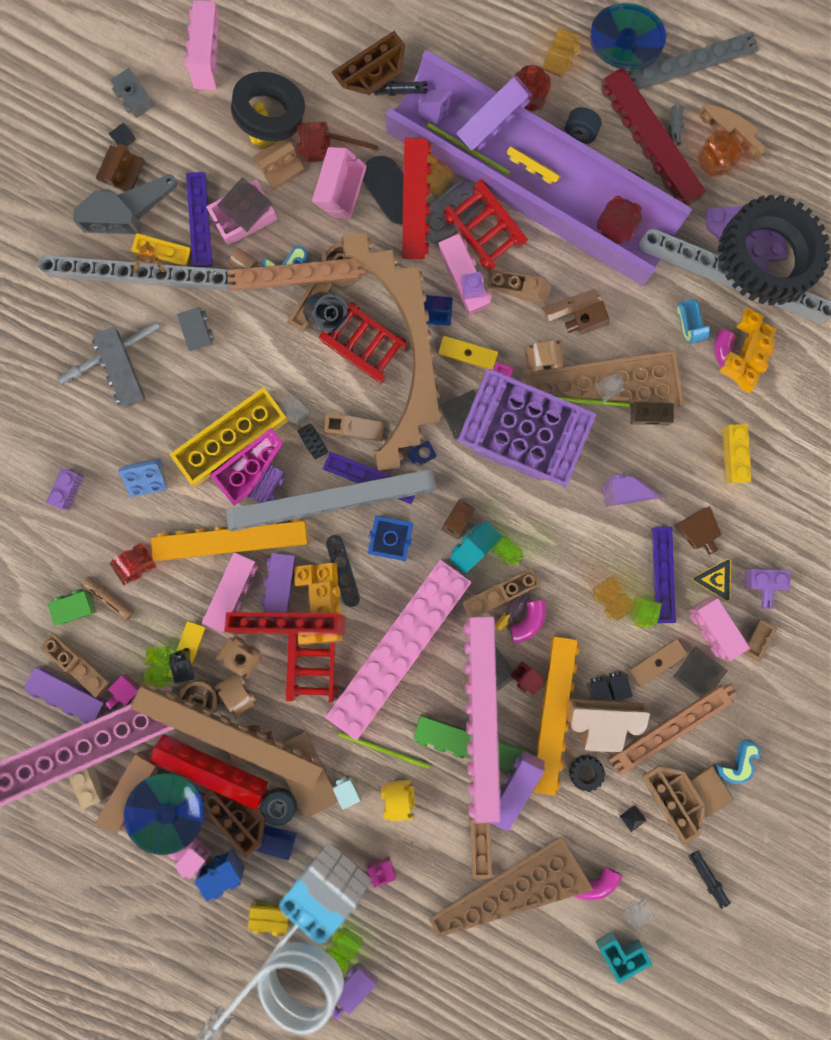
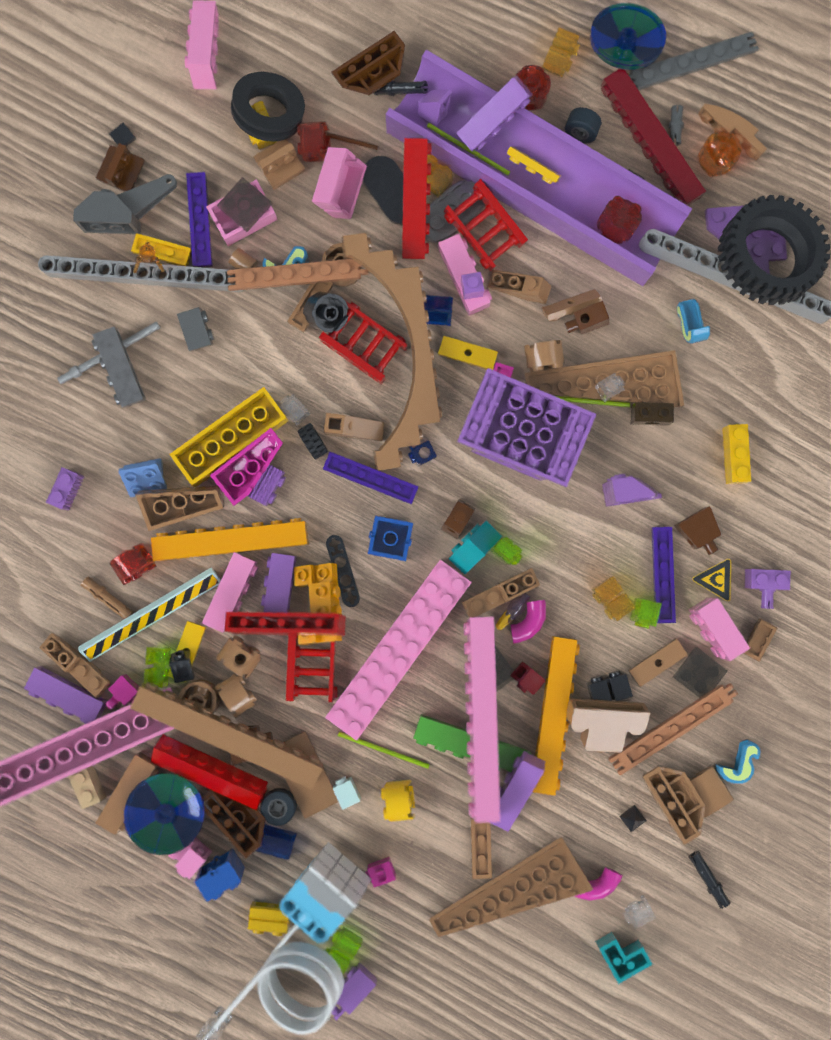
(72, 607): bright green brick -> none
(132, 92): dark grey brick -> none
(149, 614): none -> tile
(174, 505): none -> medium nougat wedge
(330, 500): light grey beam -> none
(457, 410): clear smoke plate -> none
(597, 779): black tyre -> none
(723, 345): dark pink cylinder -> none
(754, 354): light orange bracket -> none

